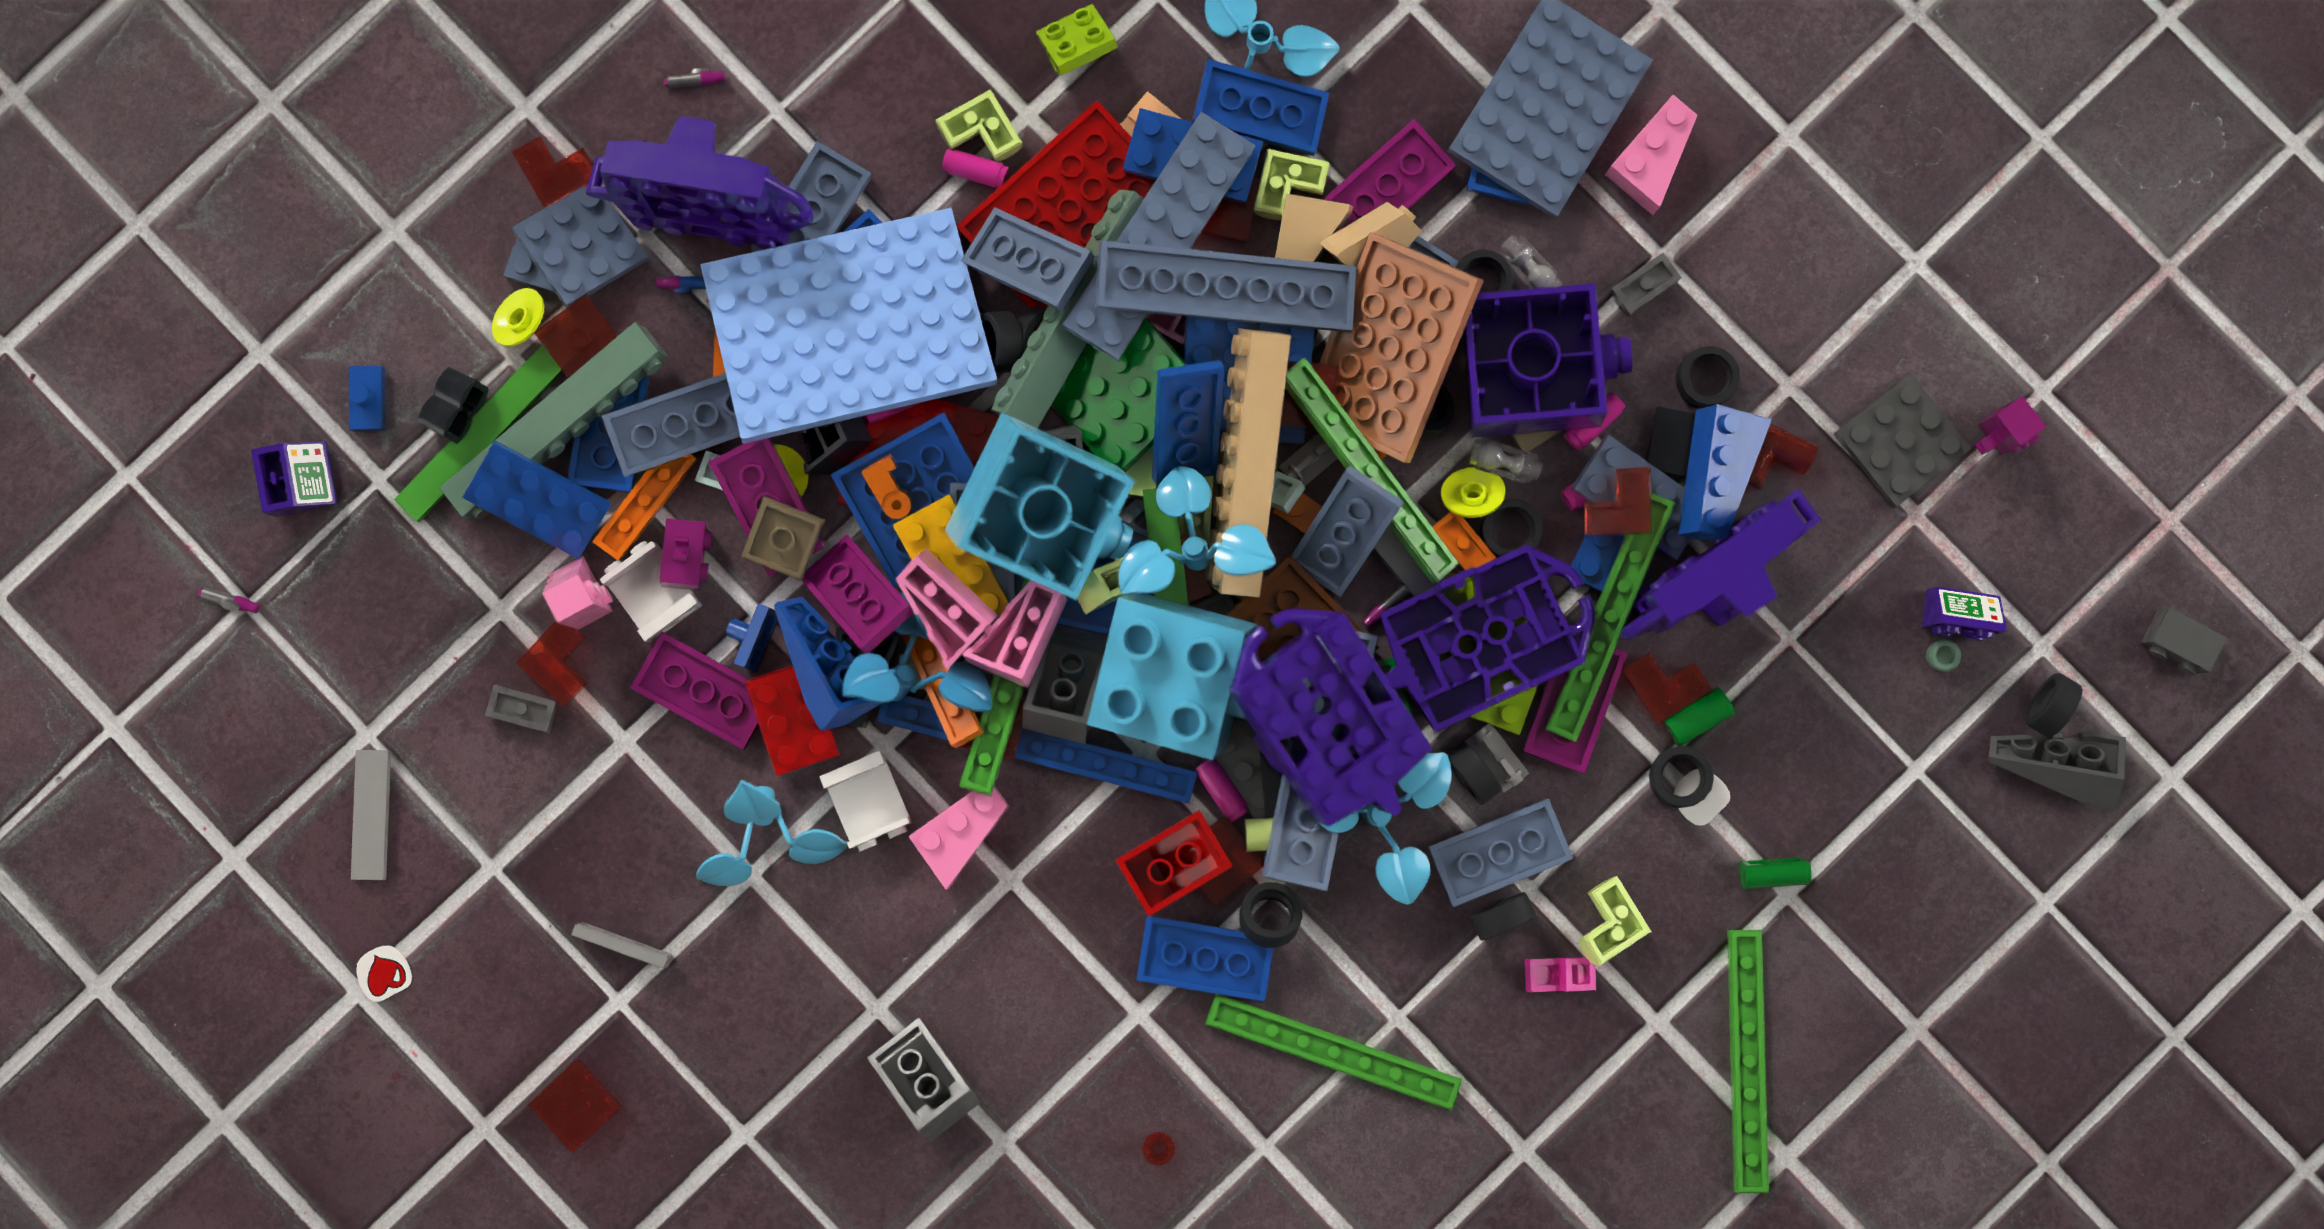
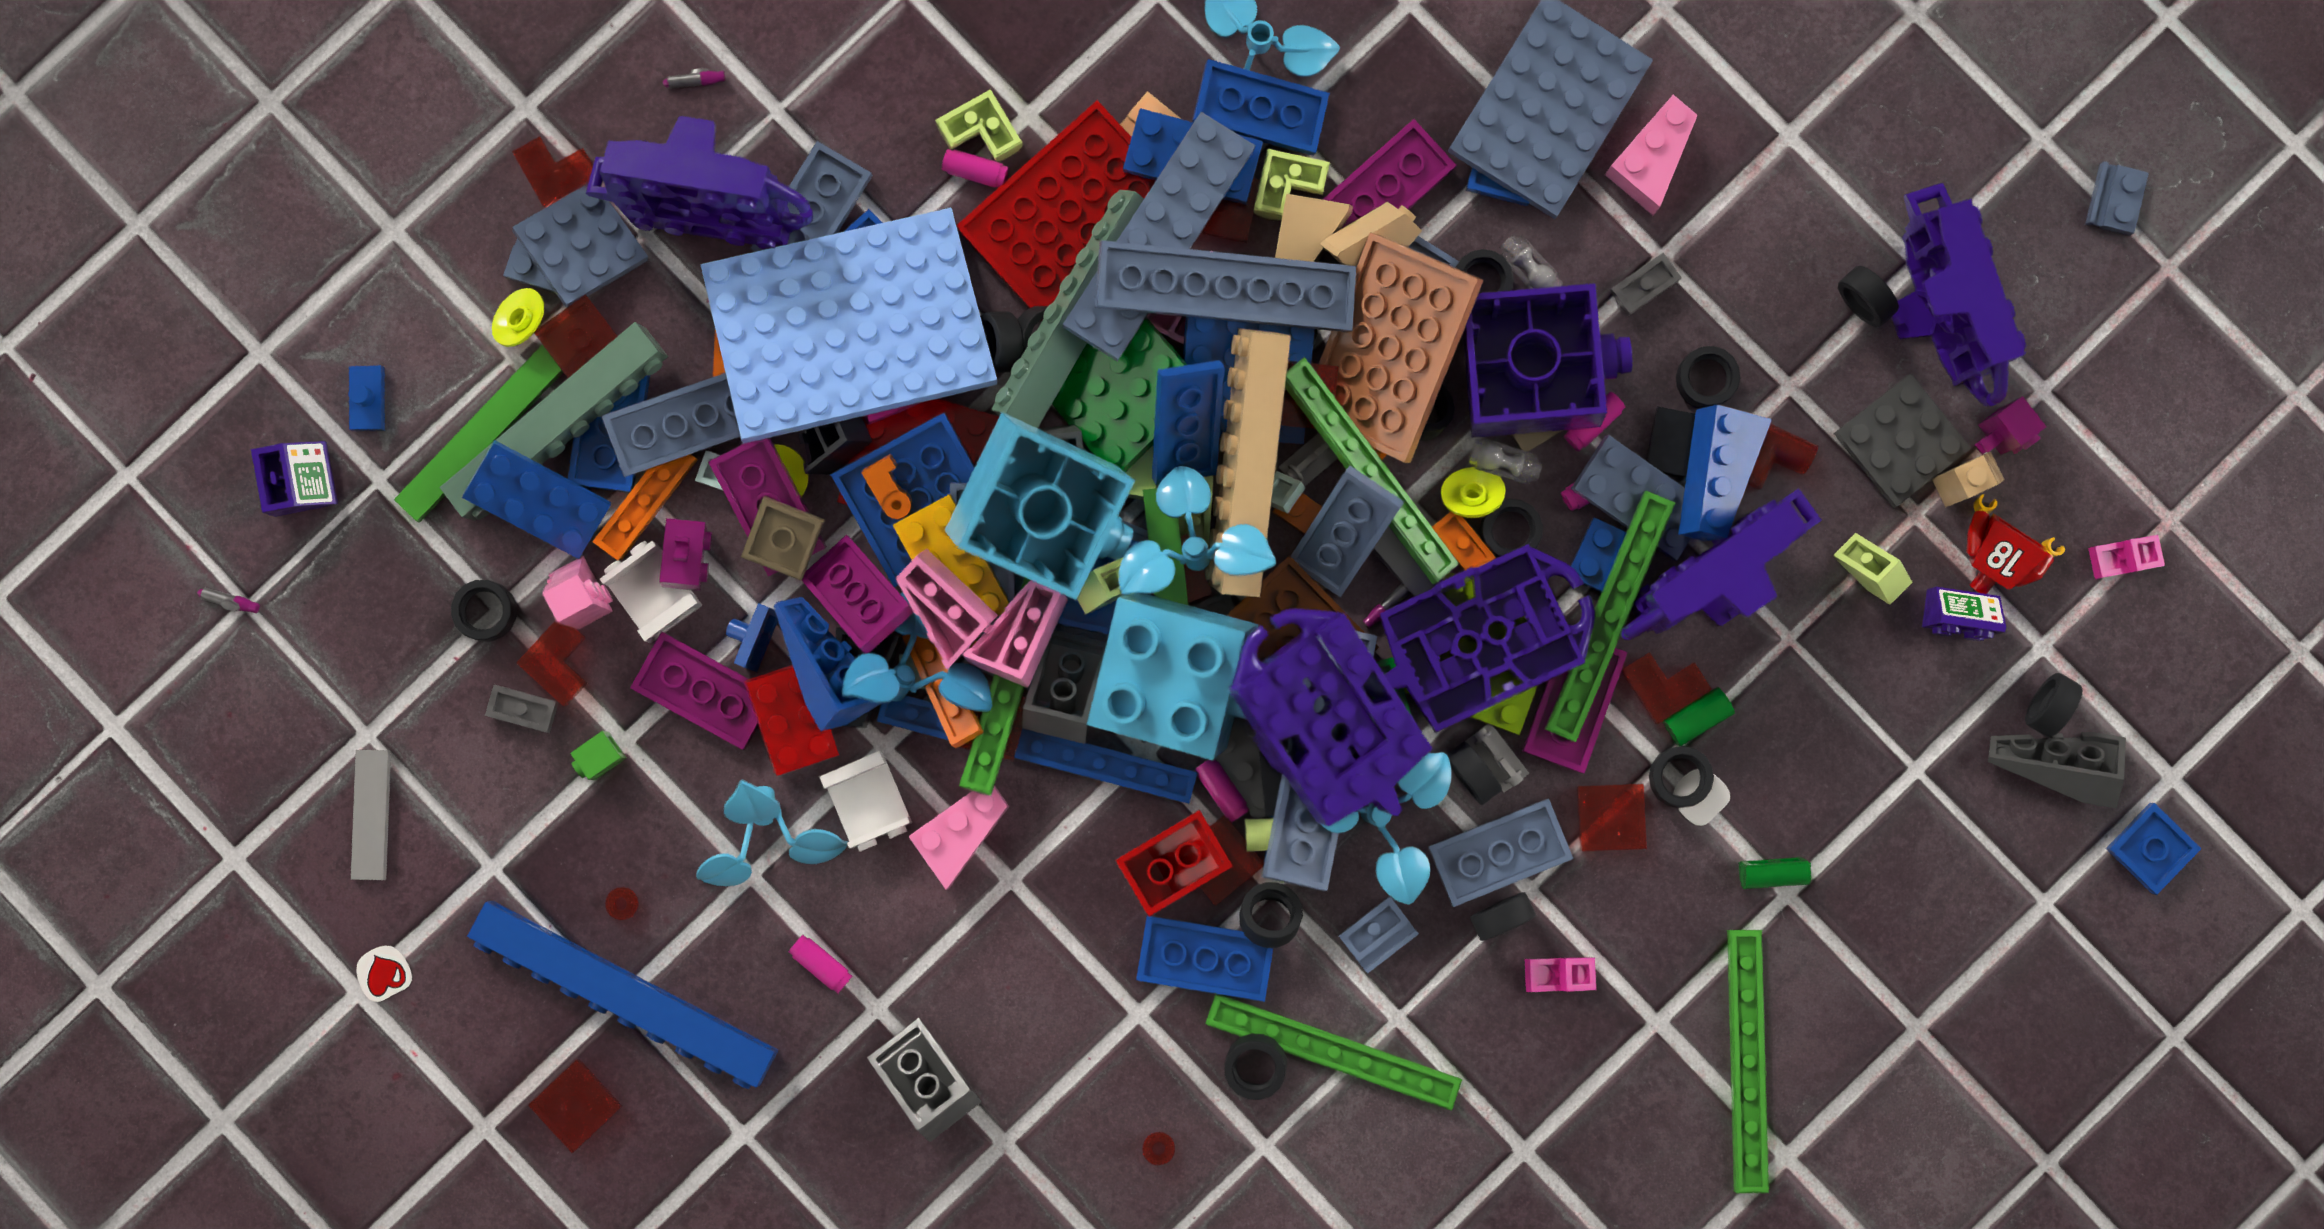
(453, 405): black brick -> none
(458, 610): none -> black tyre
(597, 756): none -> bright green brick
(622, 944): light grey tile -> none
(622, 993): none -> blue brick
(631, 899): none -> clear red plate
(681, 283): piece -> none
(820, 964): none -> dark pink piece
(1028, 259): sand blue plate -> none
(1076, 40): lime plate -> none
(1250, 1090): none -> black tyre
(1378, 934): none -> sand blue plate
(1611, 817): none -> clear red plate
(1621, 926): yellowish green brick -> none
(1629, 513): clear red plate -> none
(1868, 296): none -> black tyre
(1874, 568): none -> yellowish green slope
(1943, 655): sand green tile -> none
(1958, 295): none -> dark purple piece
(1968, 479): none -> tan slope
(2004, 552): none -> red torso
(2117, 198): none -> sand blue plate
(2126, 556): none -> dark pink slope
(2153, 848): none -> blue plate
(2183, 641): dark grey brick -> none

